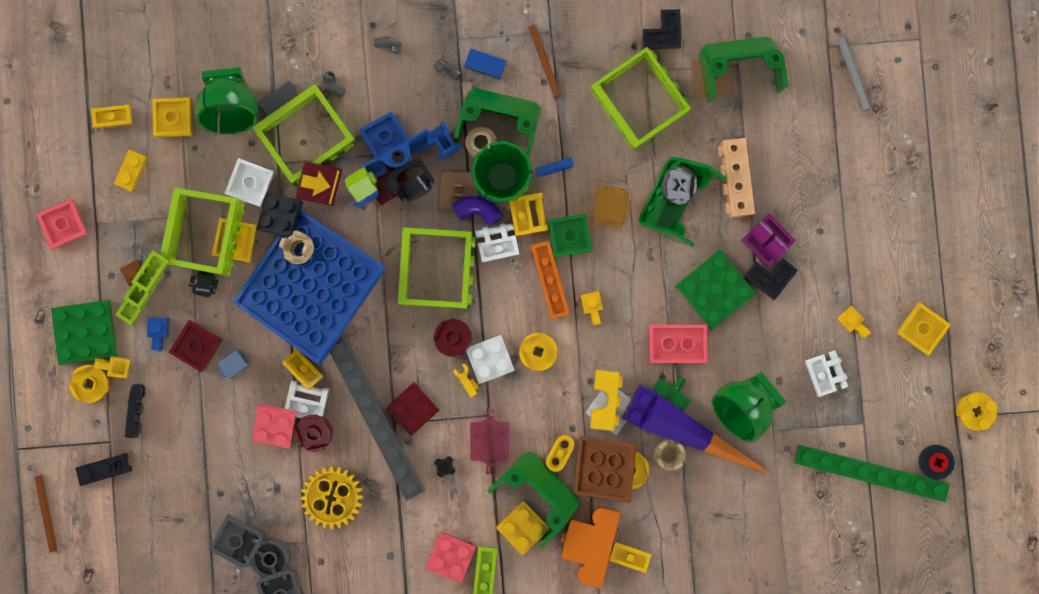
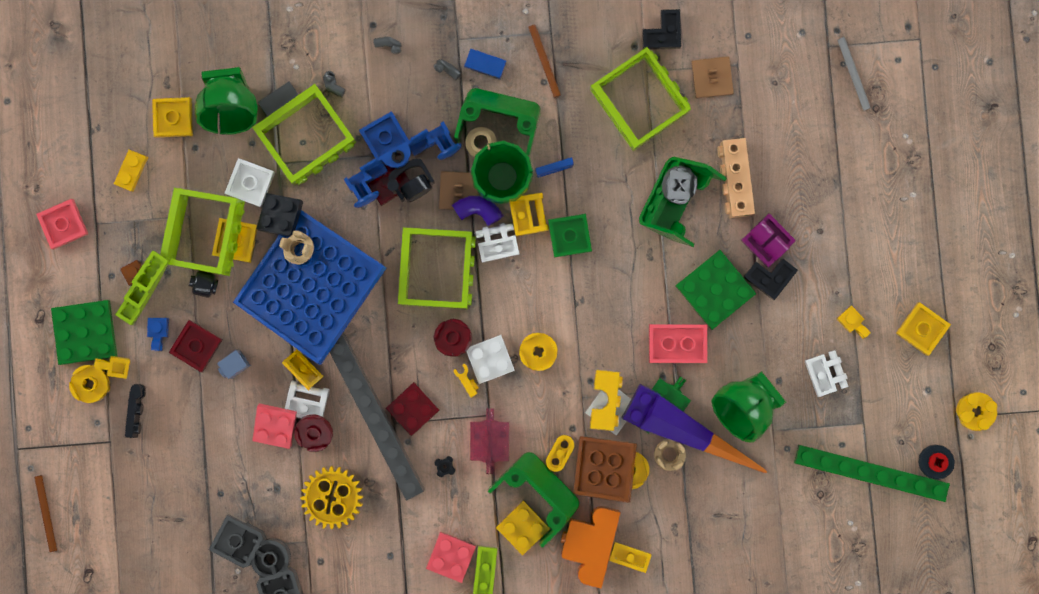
(103, 469): black plate -> none
(112, 116): yellow plate -> none
(318, 183): dark red tile -> none
(361, 184): lime brick -> none
(550, 280): orange plate -> none
(592, 304): yellow plate -> none
(611, 206): clear yellow torso -> none
(716, 55): green windscreen -> none

